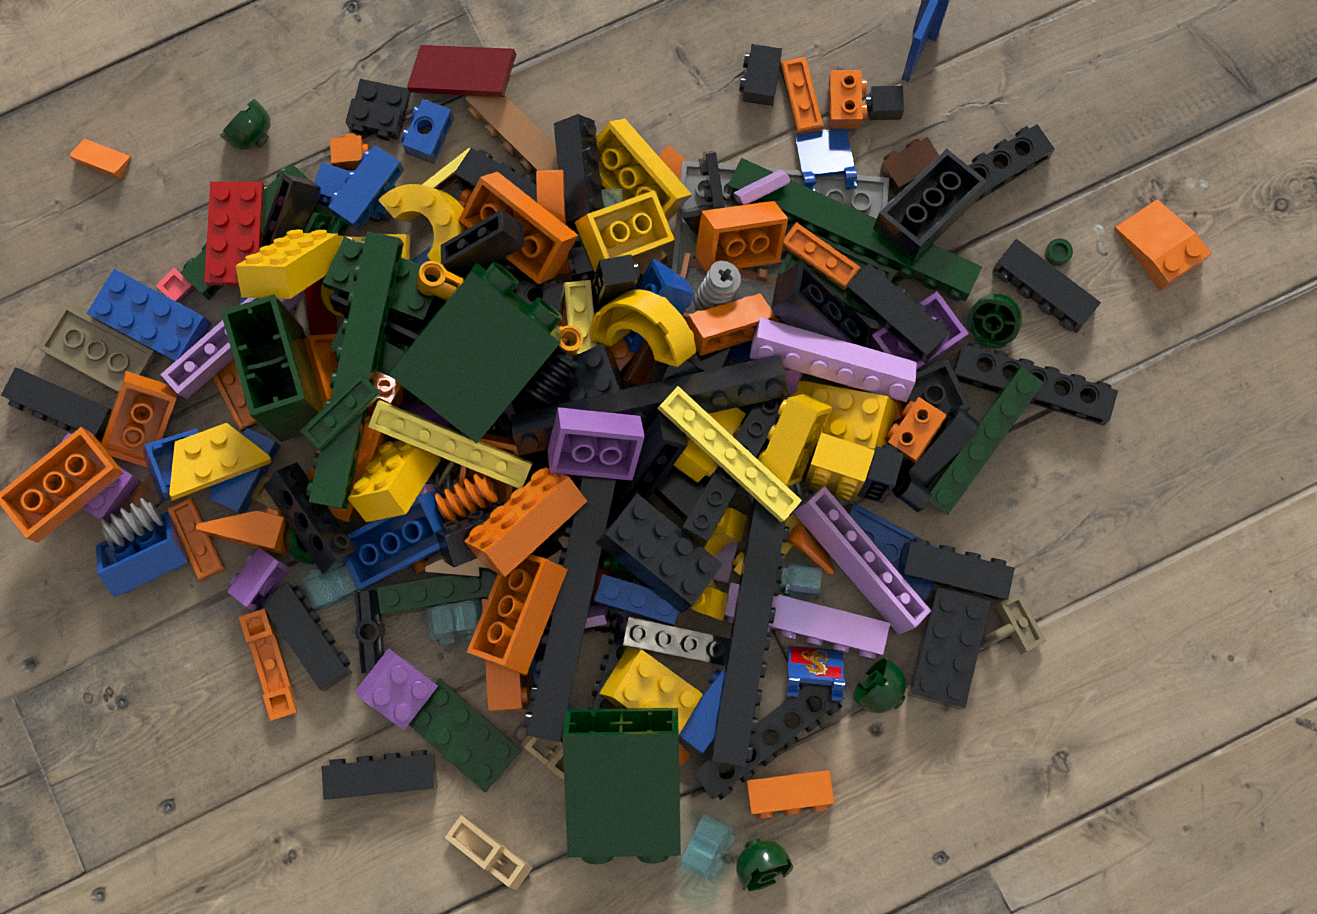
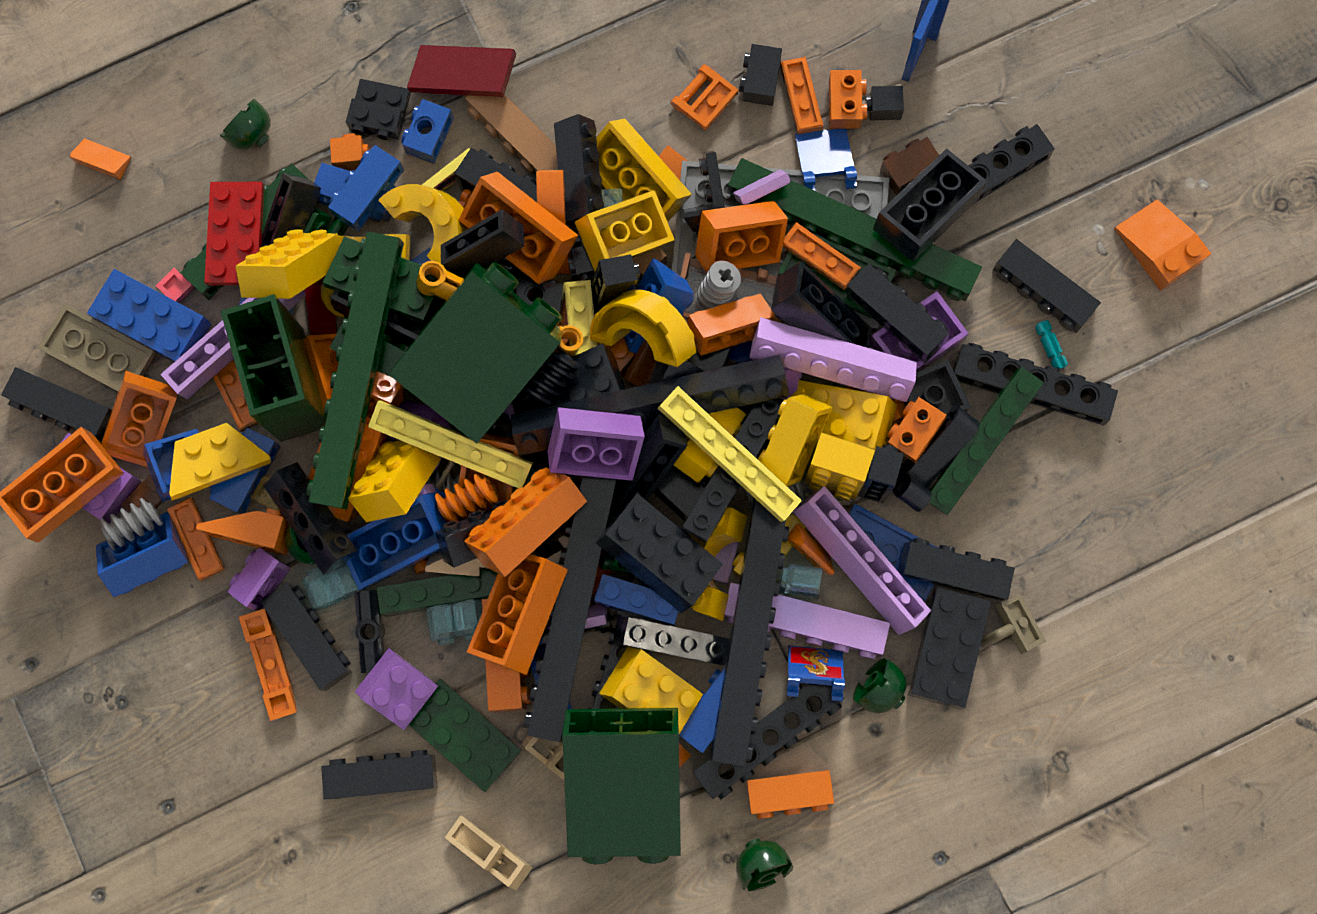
(340, 412): dark green tile -> none
(707, 846): clear light blue brick -> none
(710, 102): none -> orange plate
(994, 320): dark green cylinder -> none
(1051, 345): none -> teal axle
(1058, 252): dark green tile -> none

